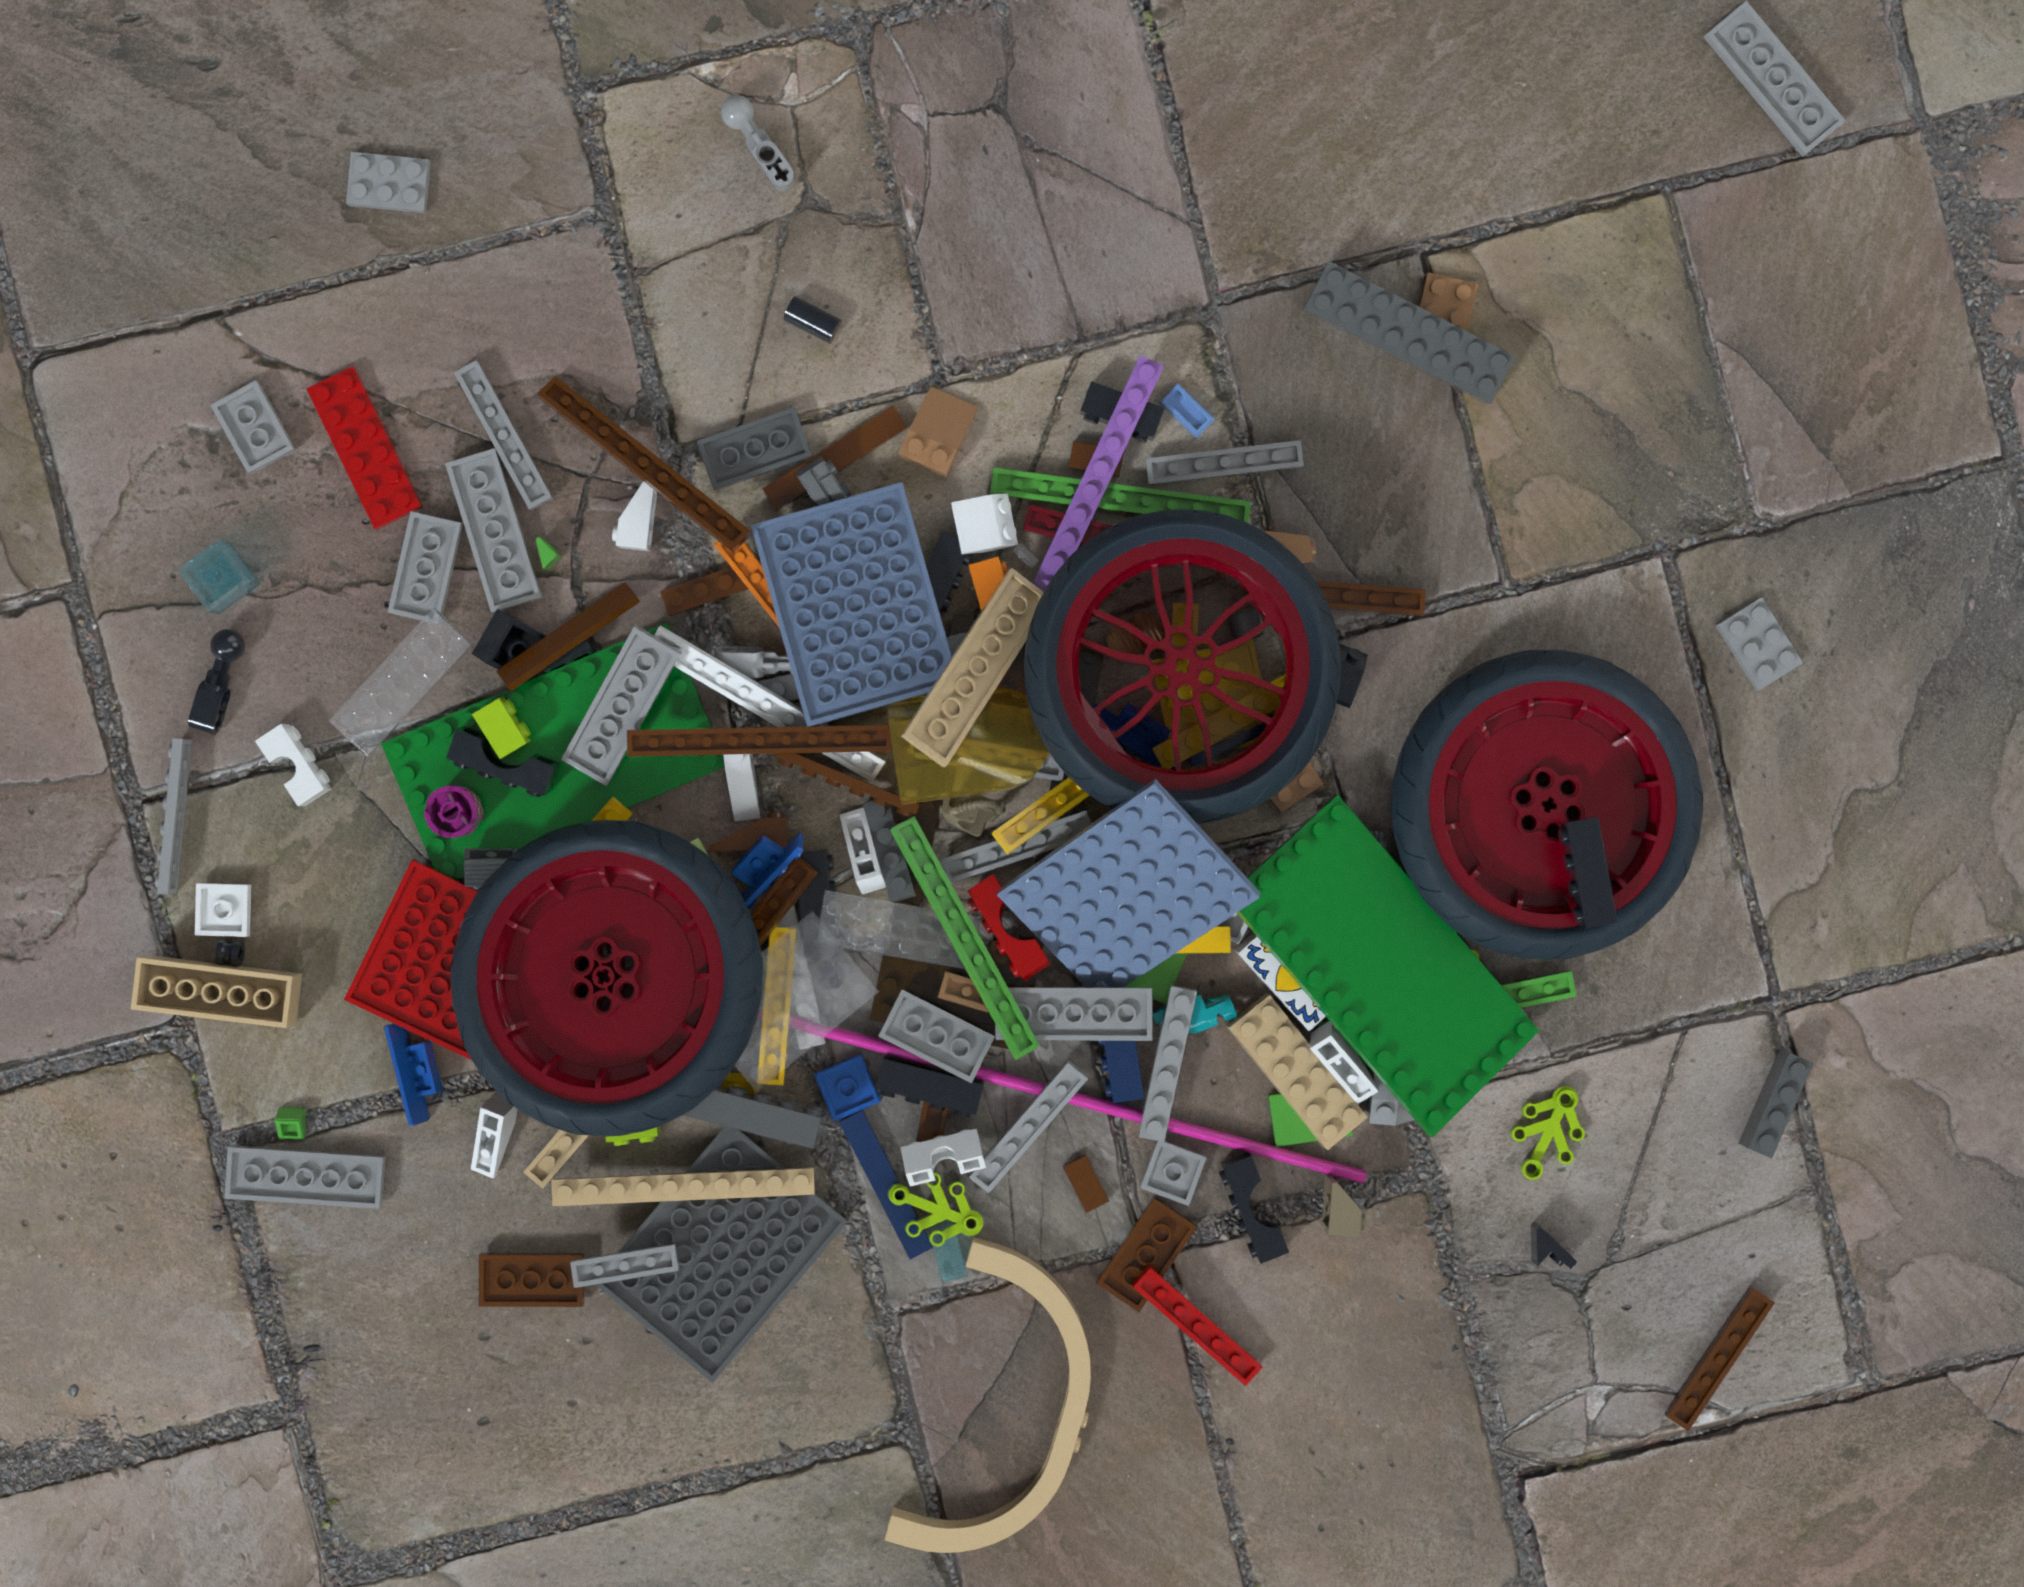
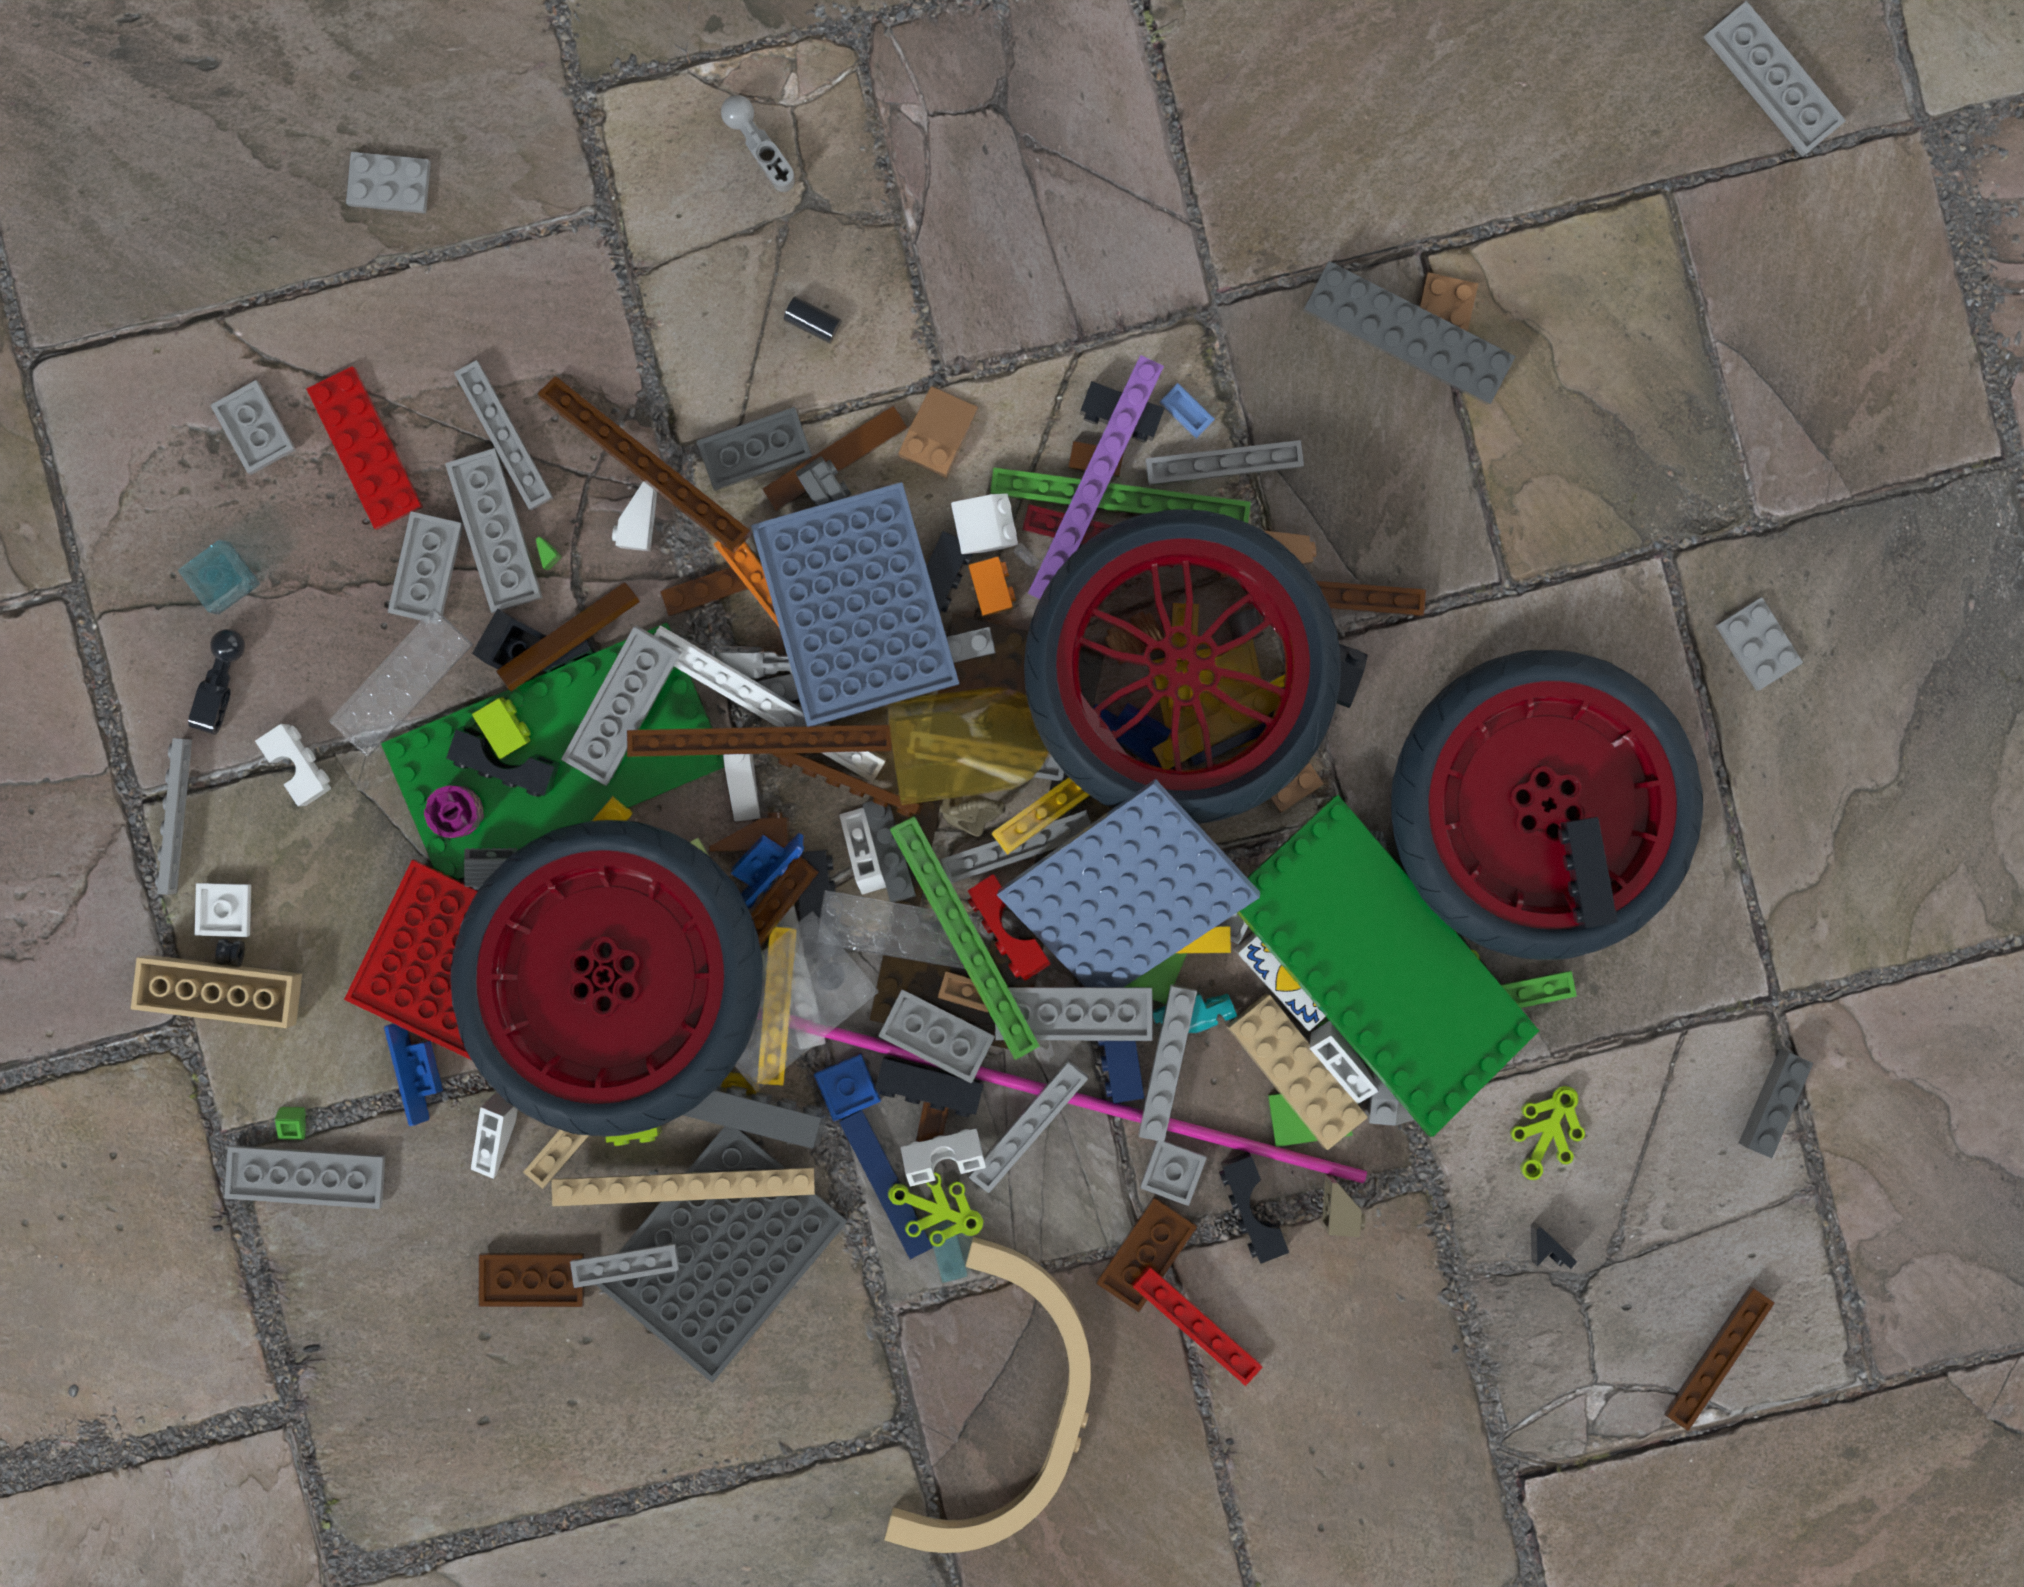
(974, 669): tan plate -> none
(1085, 1183): reddish brown tile -> none

